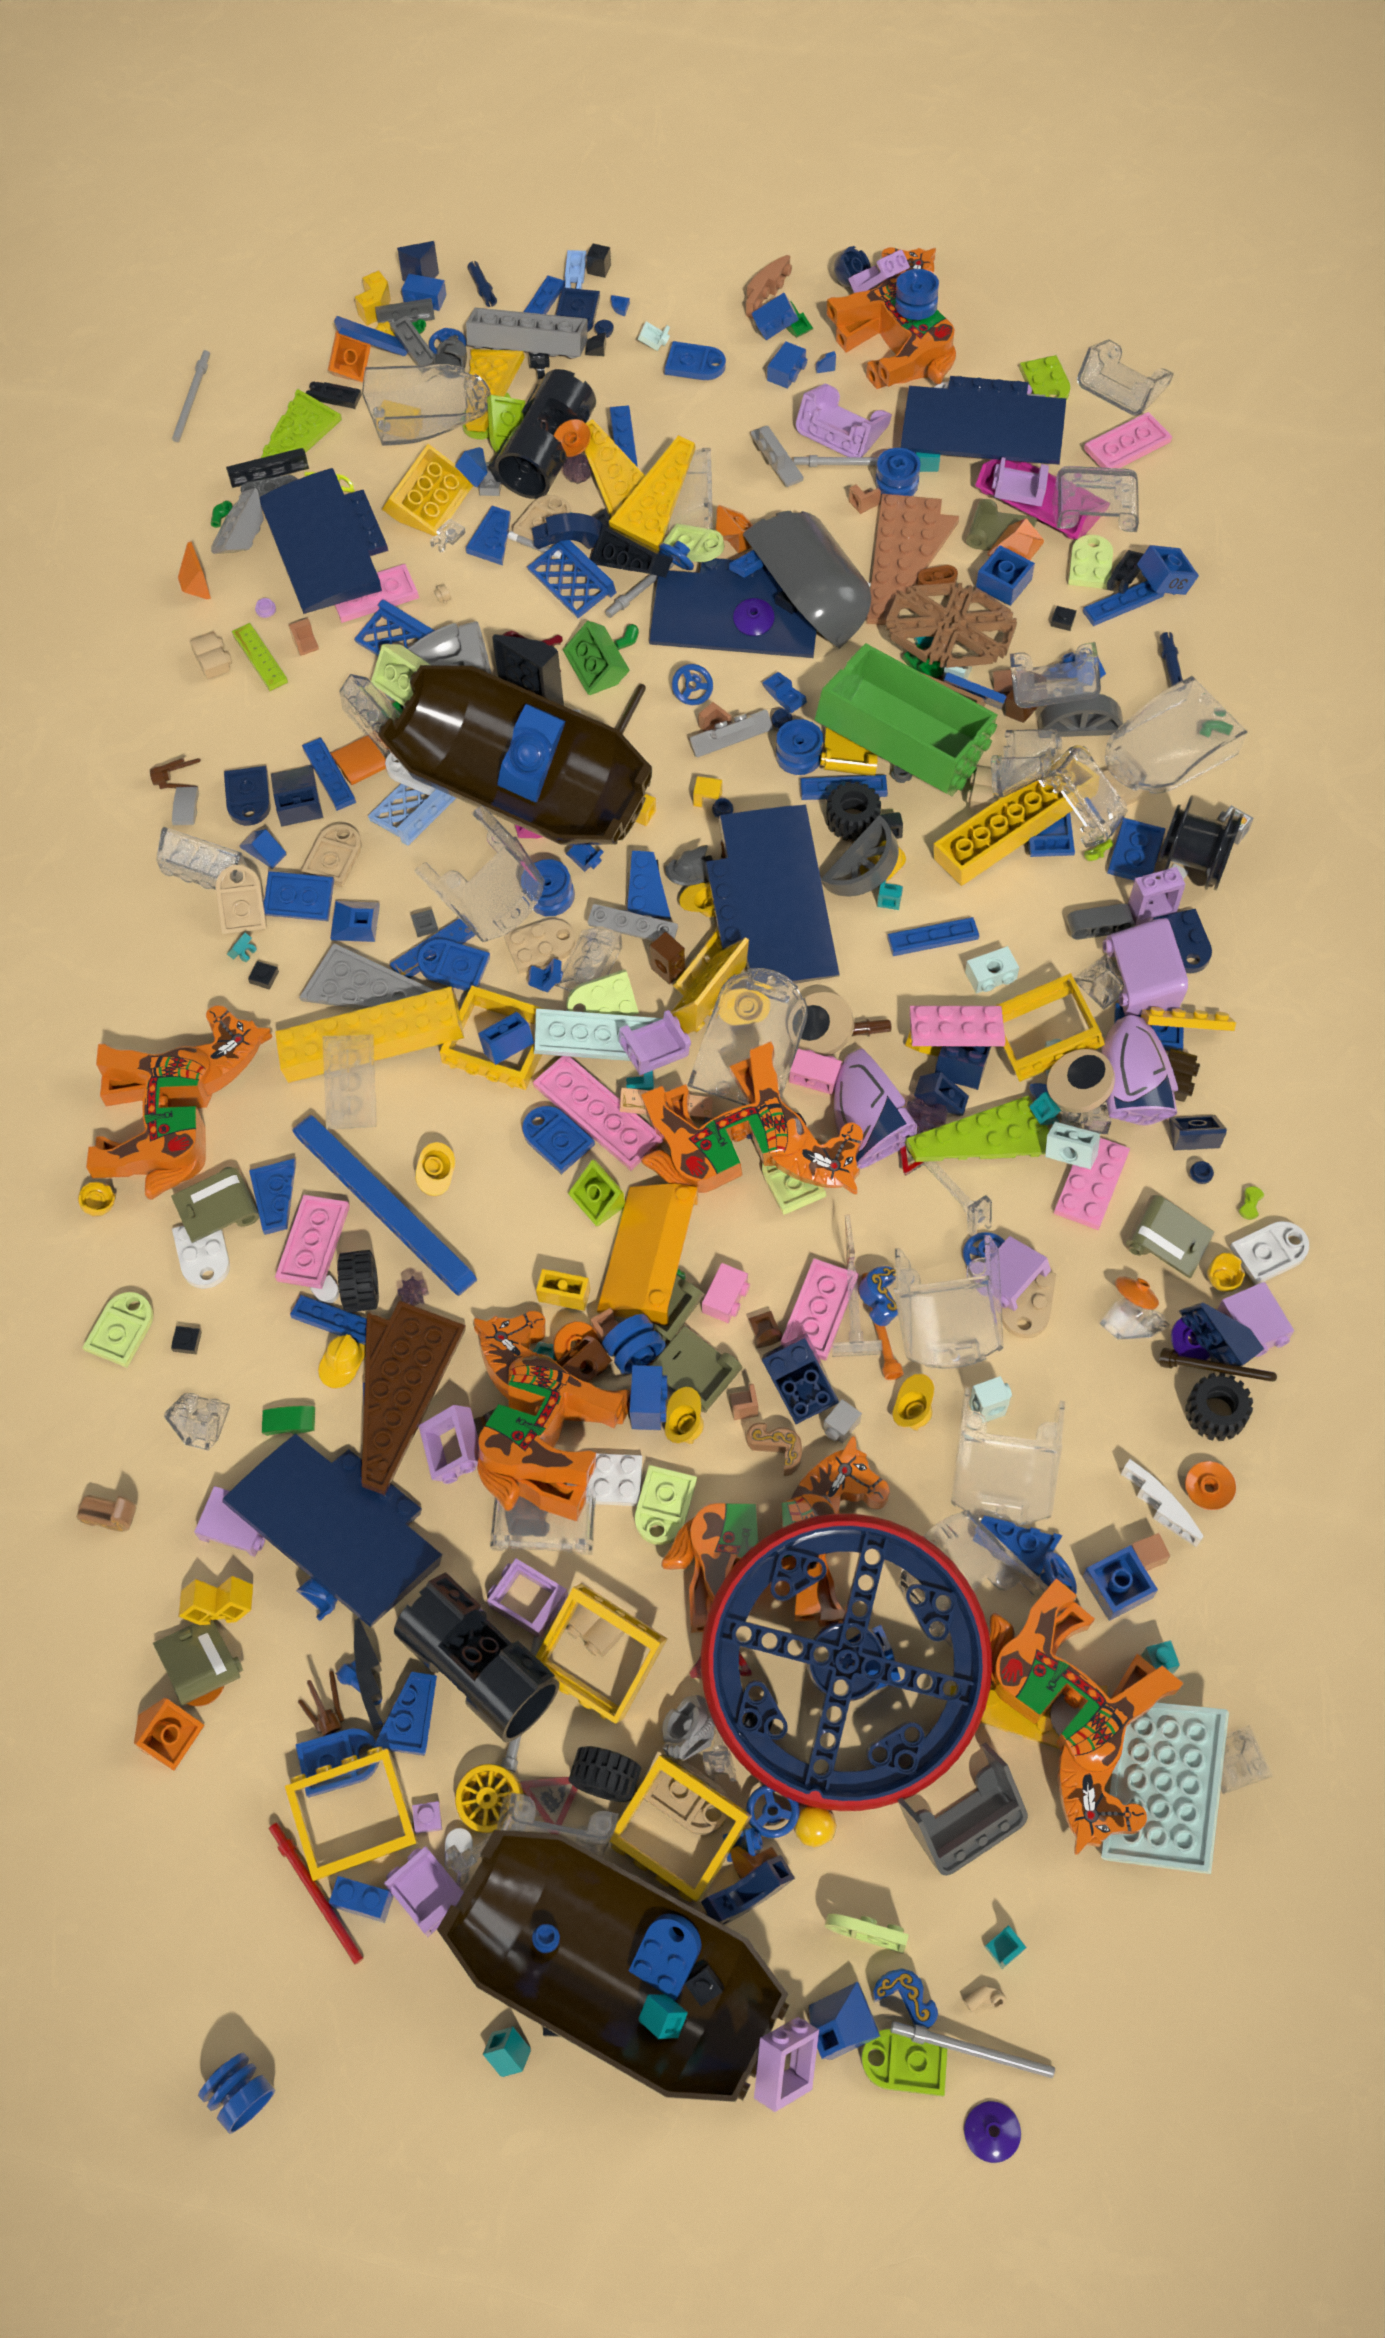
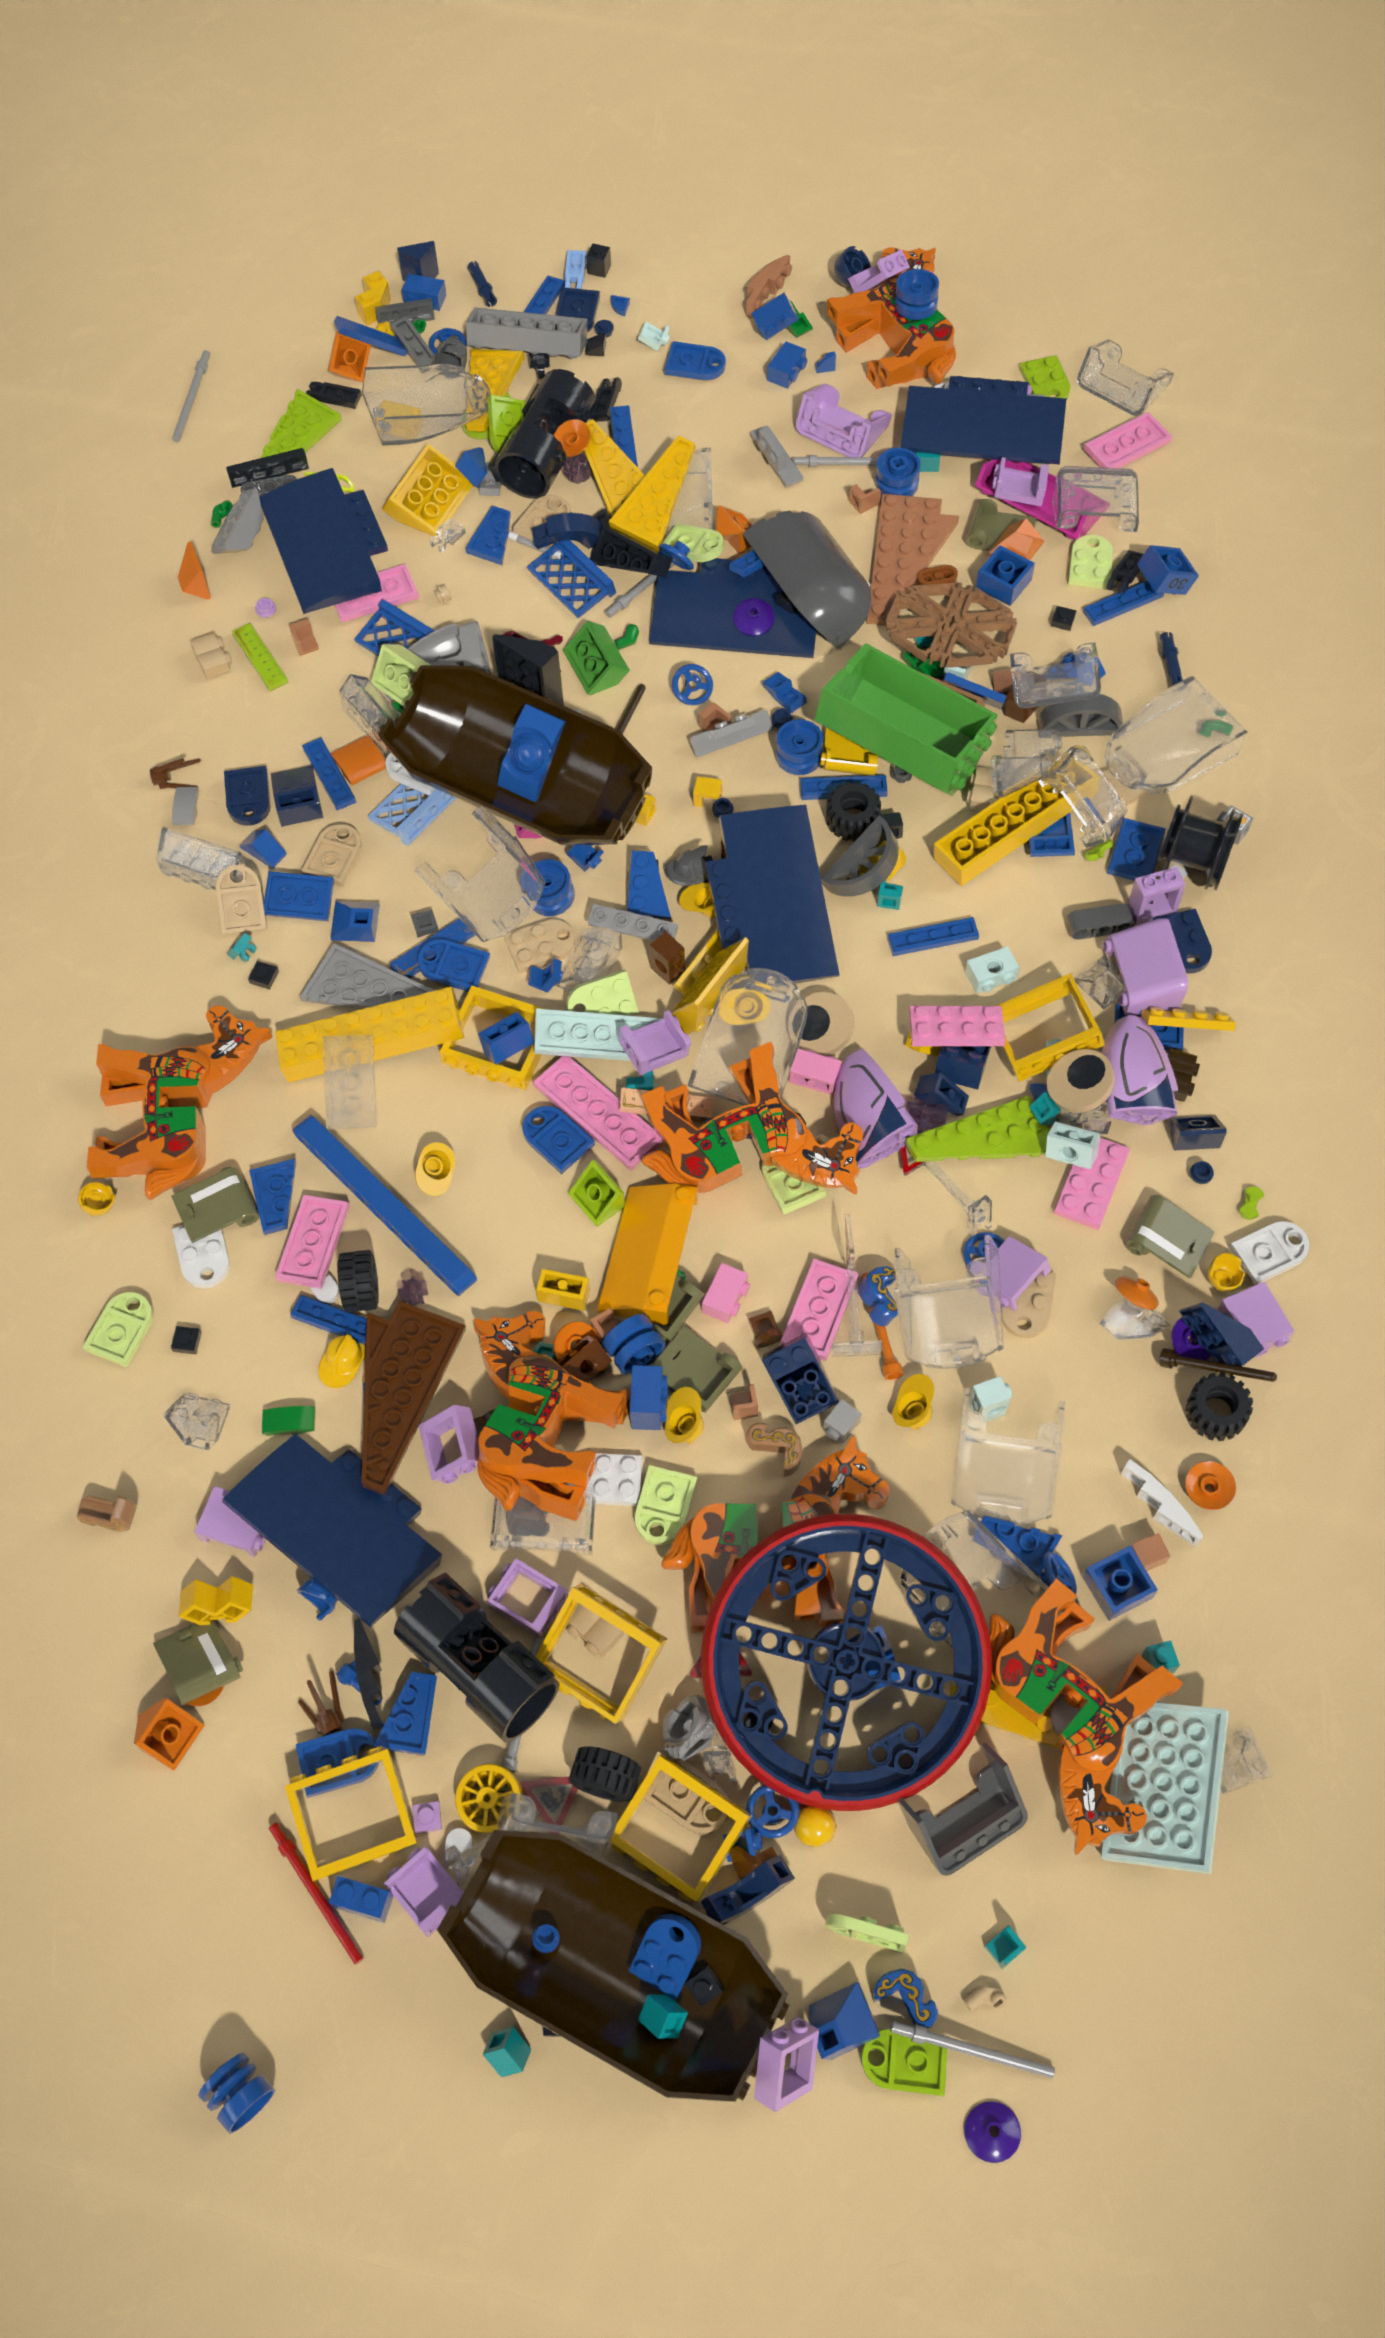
(606, 398): none -> black hinge
(870, 1027): reddish brown axle -> none

